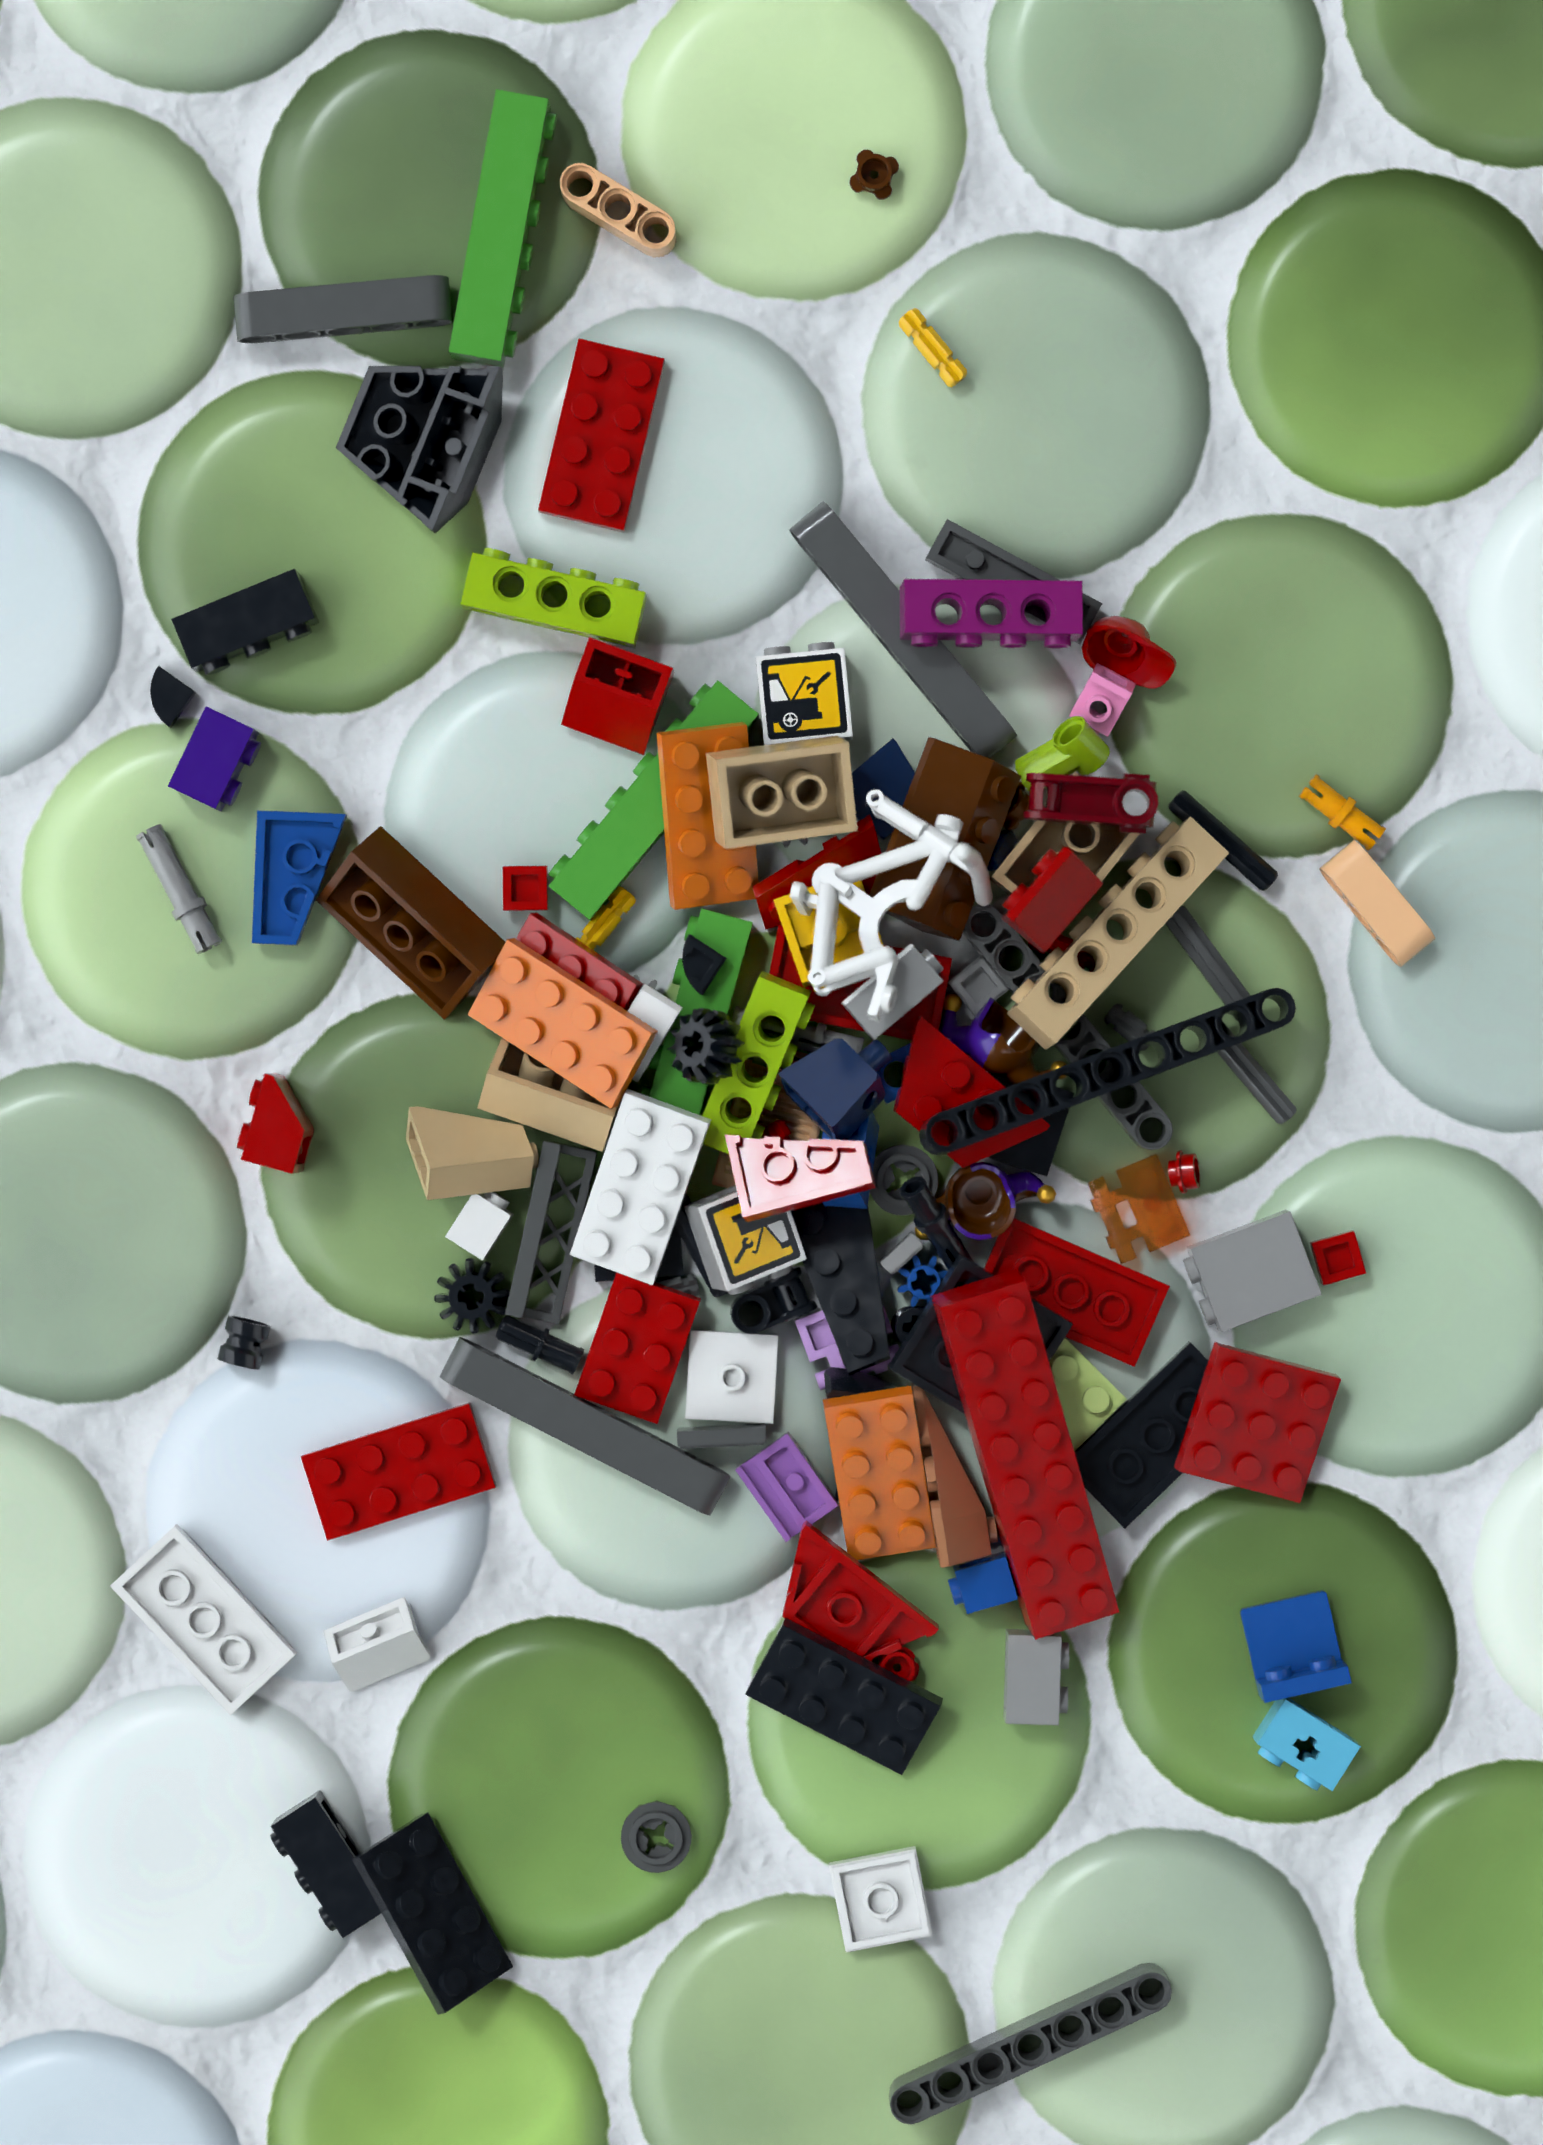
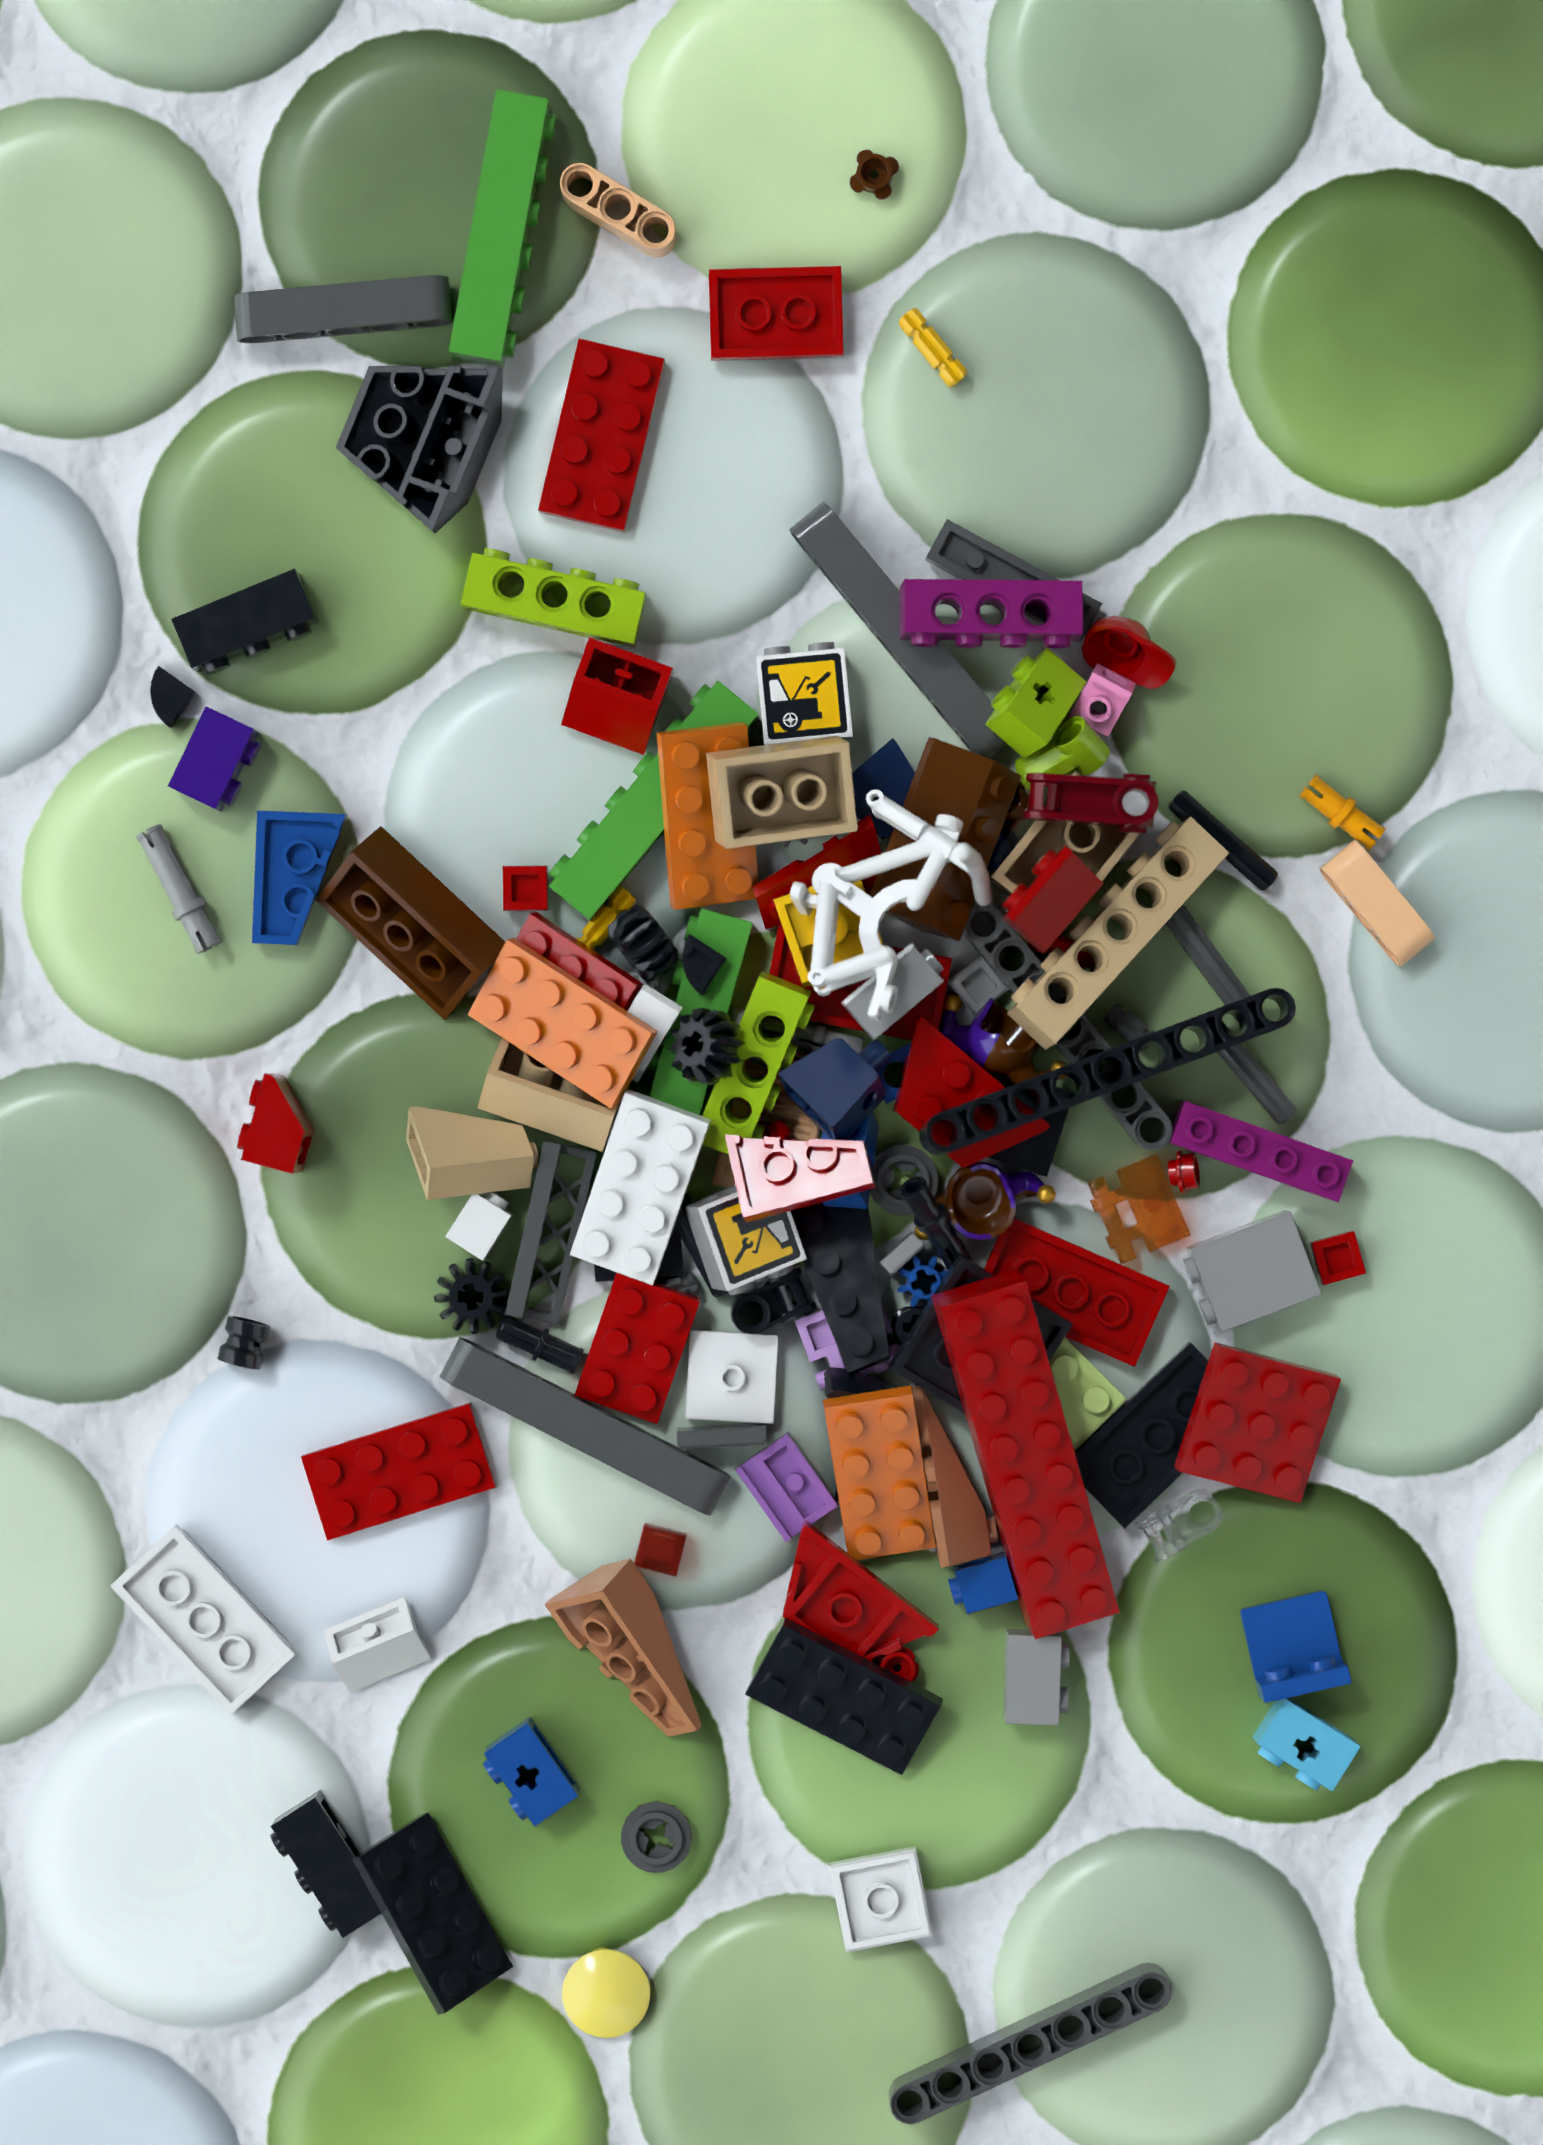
(553, 1782): none -> blue brick
(606, 1993): none -> light yellow dish
(624, 1628): none -> nougat wedge
(643, 942): none -> black gear
(660, 1549): none -> clear red brick
(776, 313): none -> red plate
(1034, 702): none -> lime brick
(1177, 1524): none -> clear piece
(1260, 1151): none -> magenta brick

